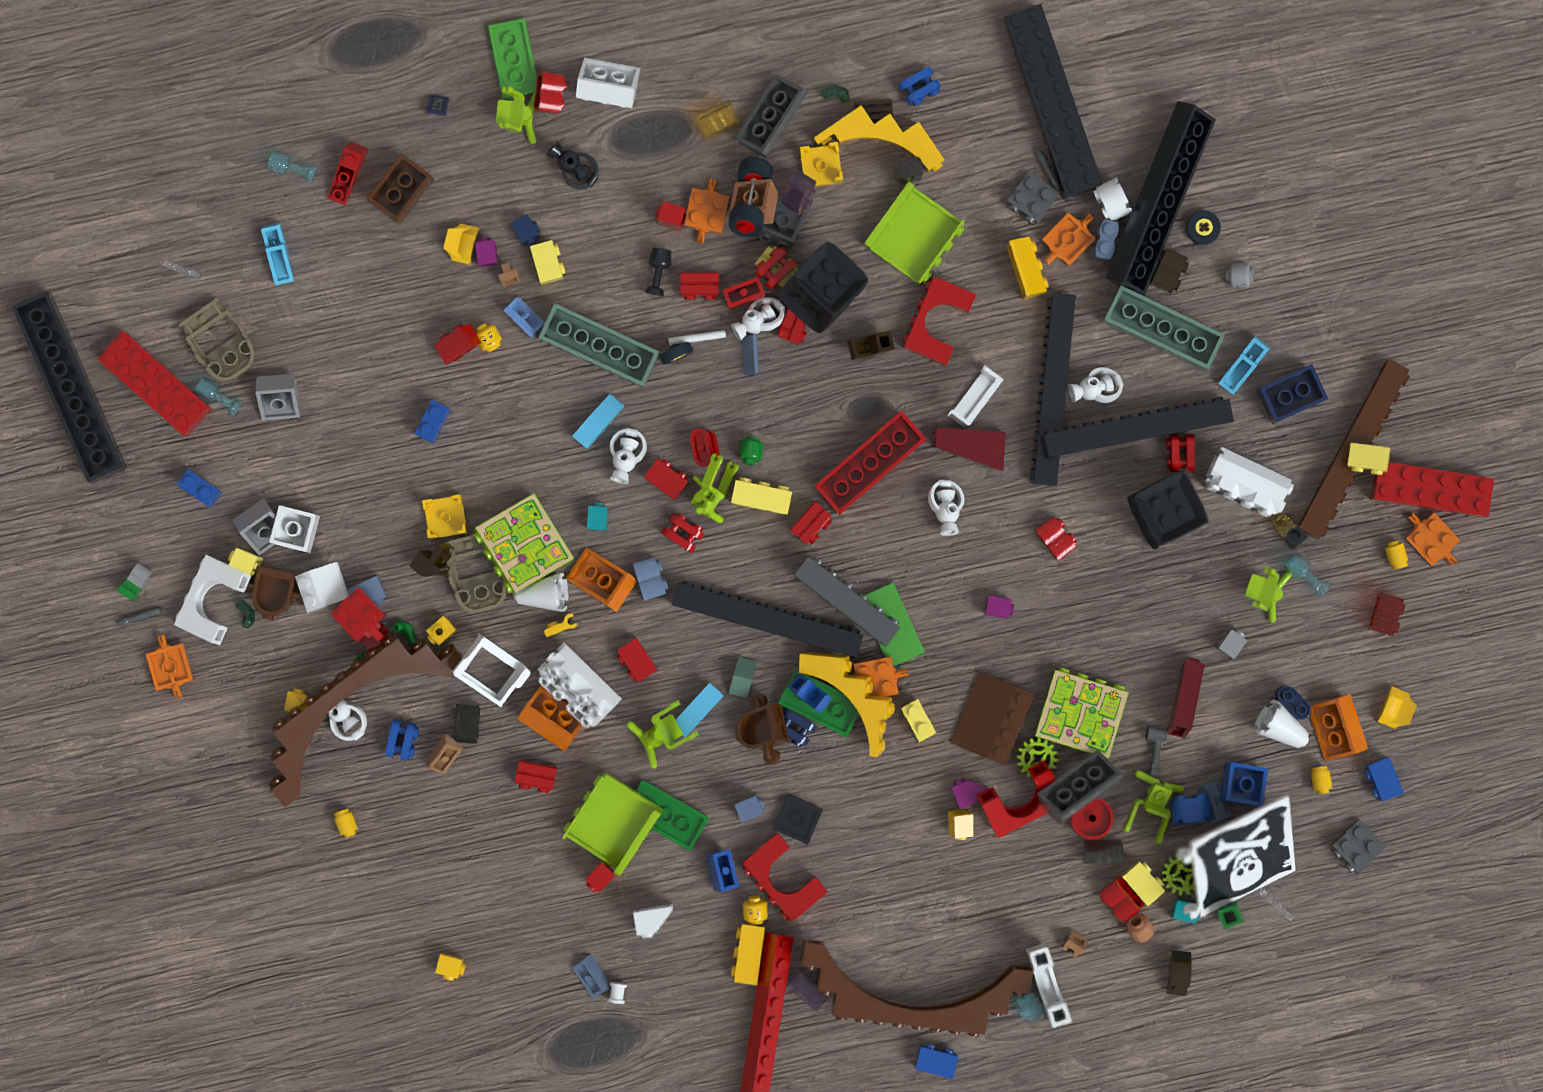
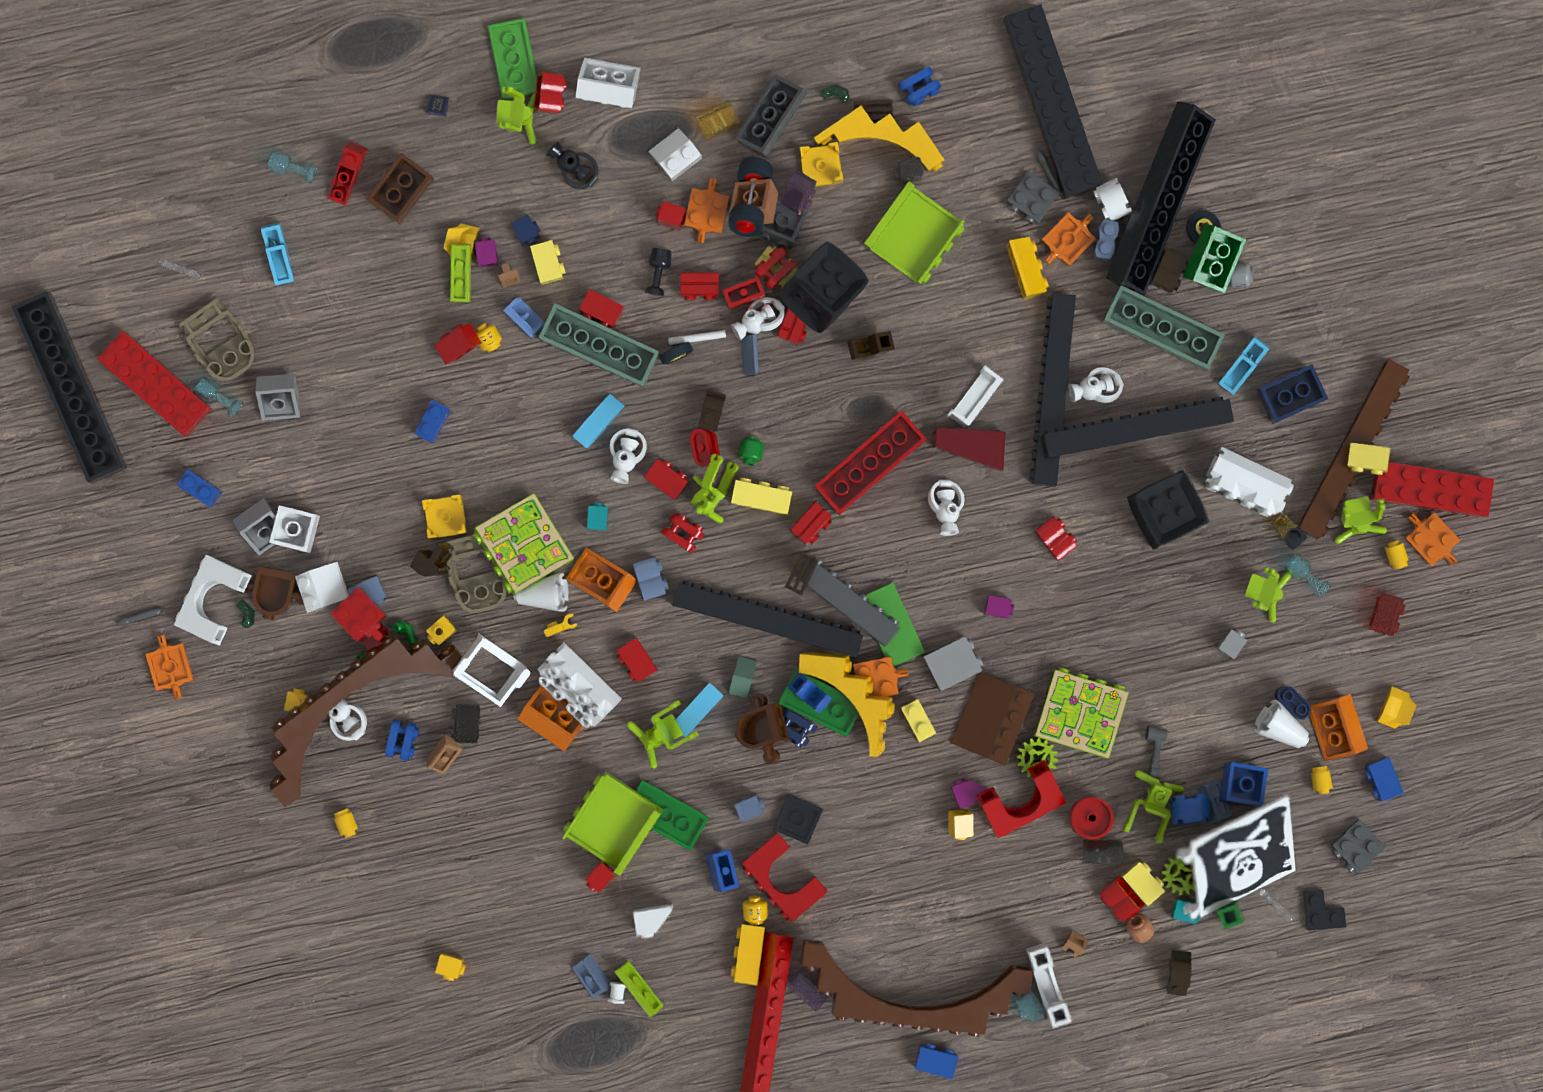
(135, 582): leg -> none
(244, 561): light yellow brick -> none
(460, 273): none -> lime tile
(536, 775): red brick -> none
(601, 309): none -> red brick
(639, 988): none -> lime tile
(675, 154): none -> white slope
(712, 410): none -> dark brown brick
(794, 588): none -> dark brown tile
(938, 293): red arch -> none
(953, 663): none -> light grey brick
(1079, 786): dark grey brick -> none
(1174, 461): red brick -> none
(1186, 698): dark red slope -> none
(1214, 258): none -> green brick
(1317, 916): none -> black plate
(1359, 517): none -> lime piece

